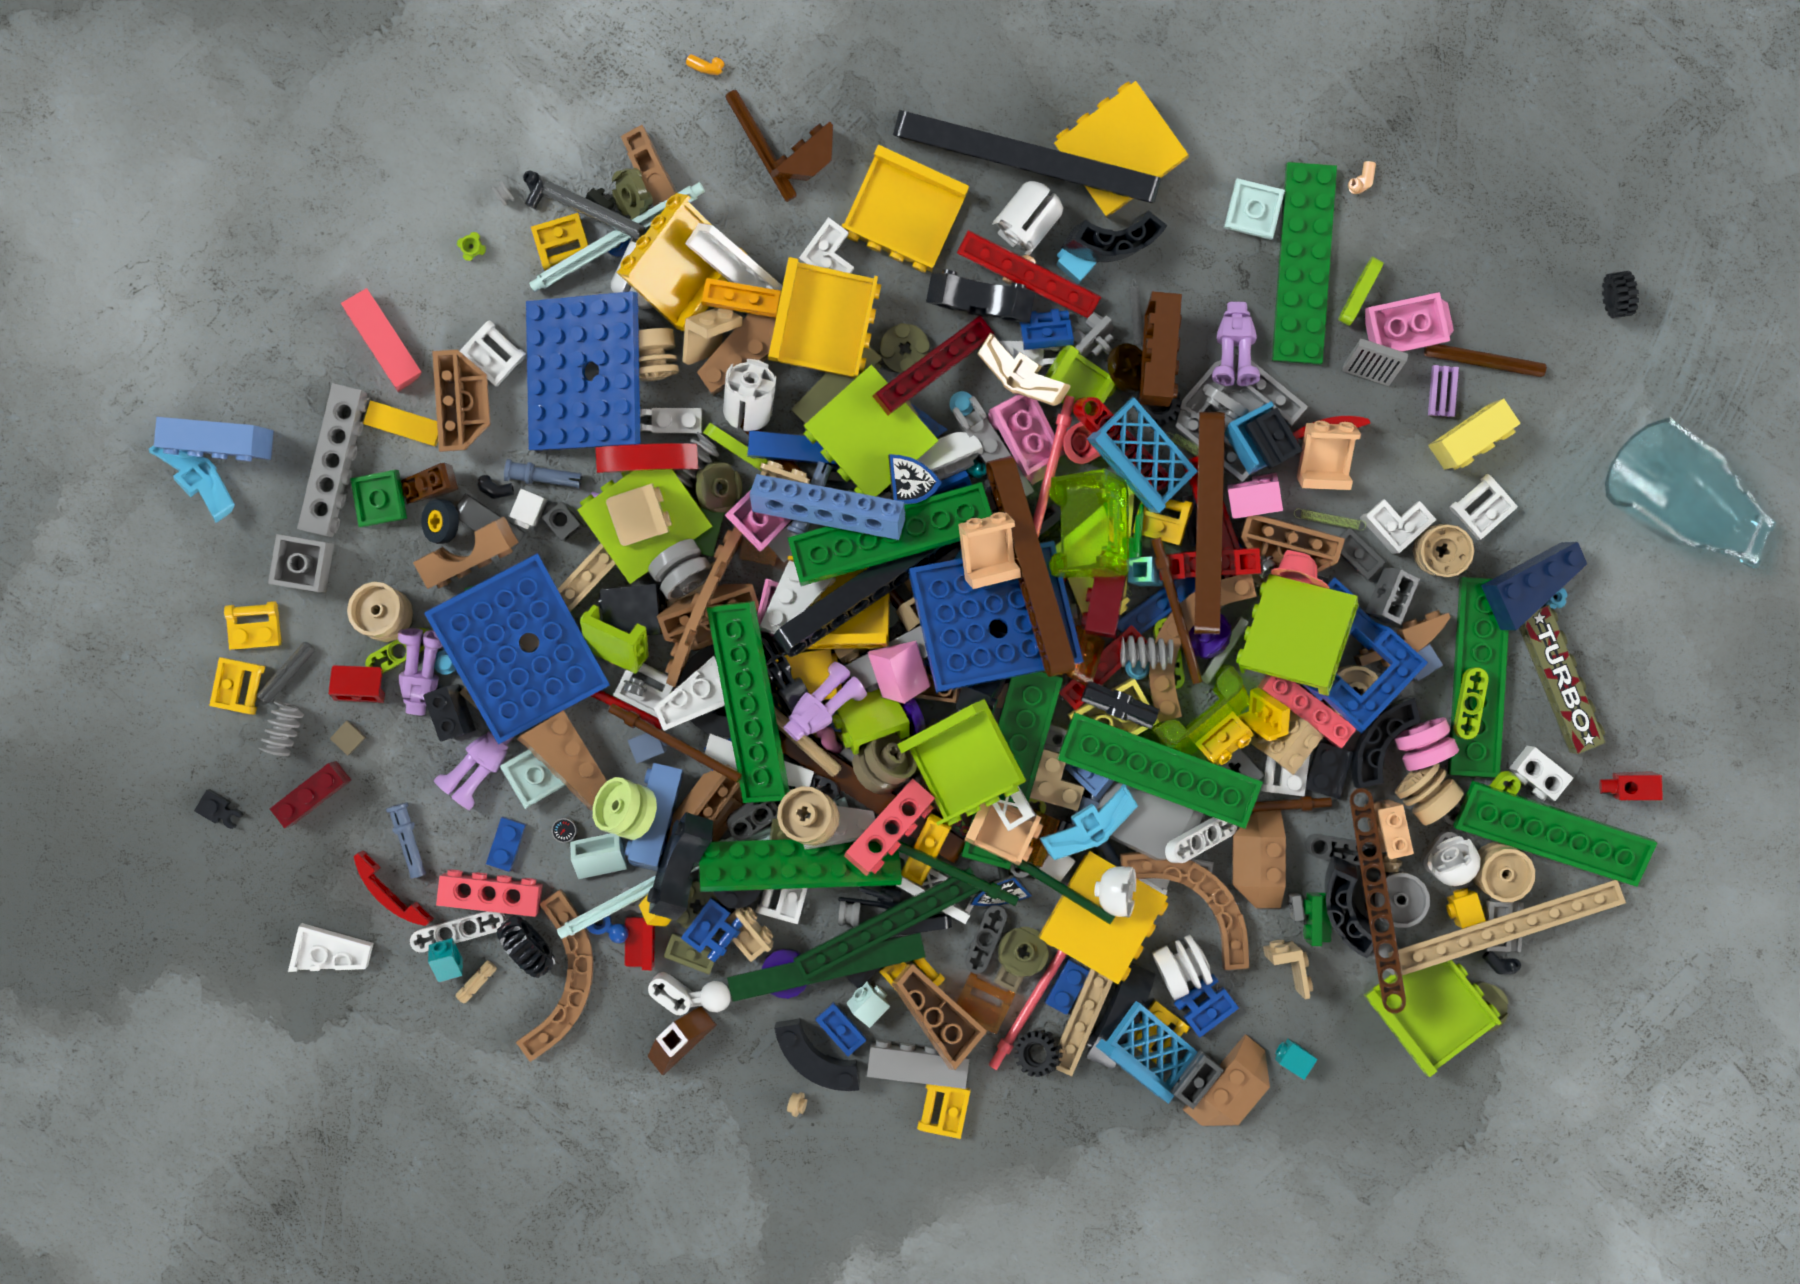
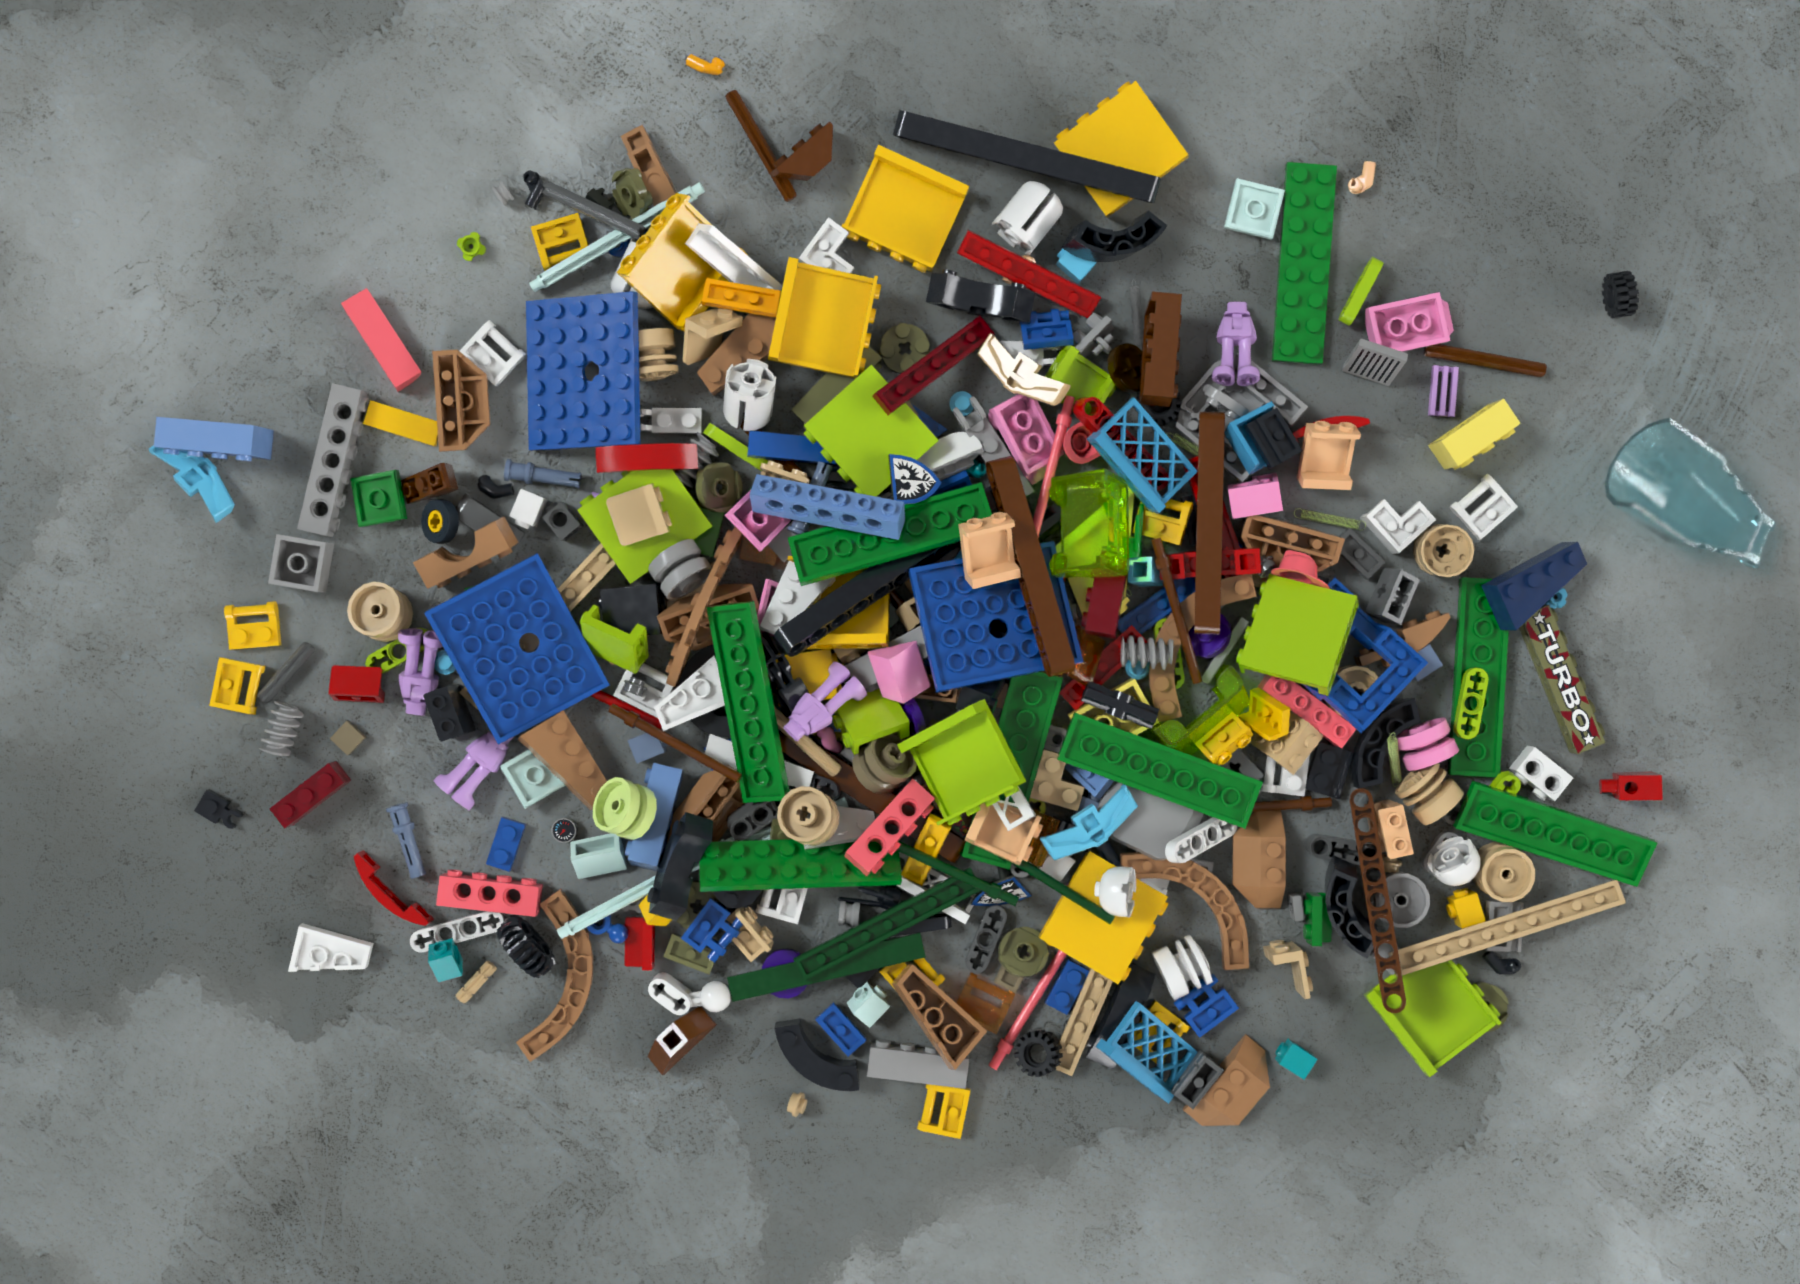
(1394, 758): none -> yellowish green piece

